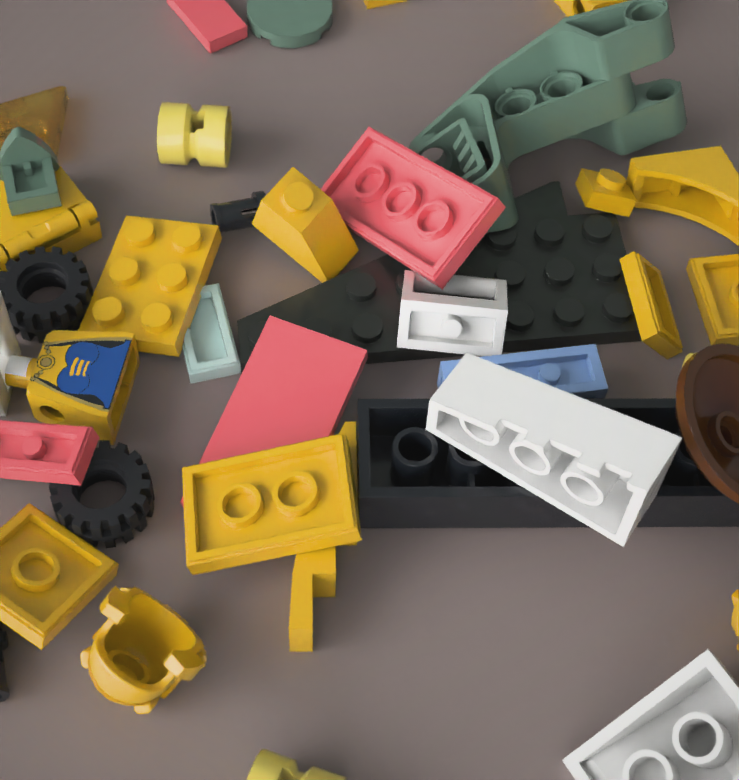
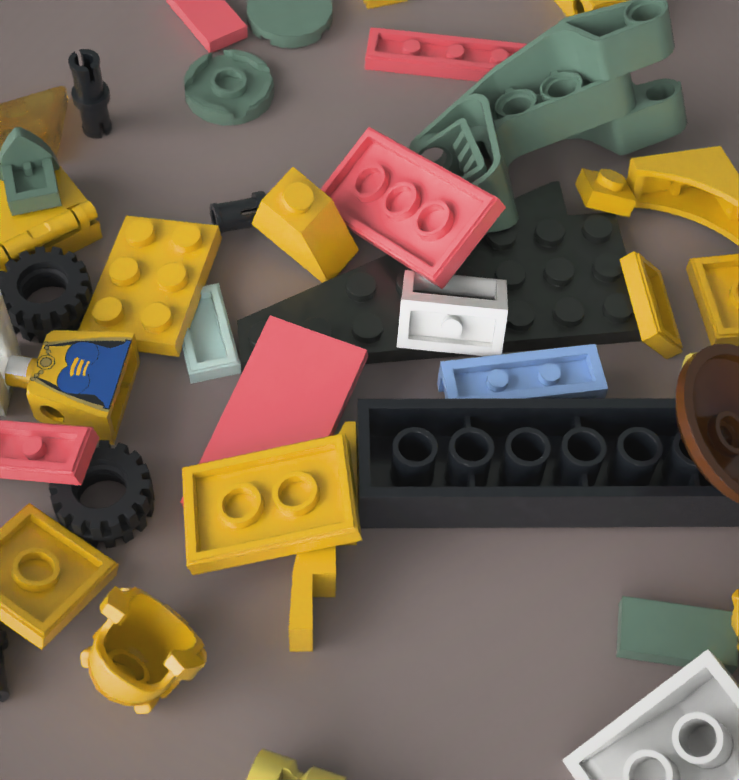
(90, 93): none -> black pin
(194, 134): light yellow wheel -> none
(229, 87): none -> sand green tile
(435, 54): none -> coral tile
(554, 444): white wedge -> none
(674, 633): none -> sand green tile

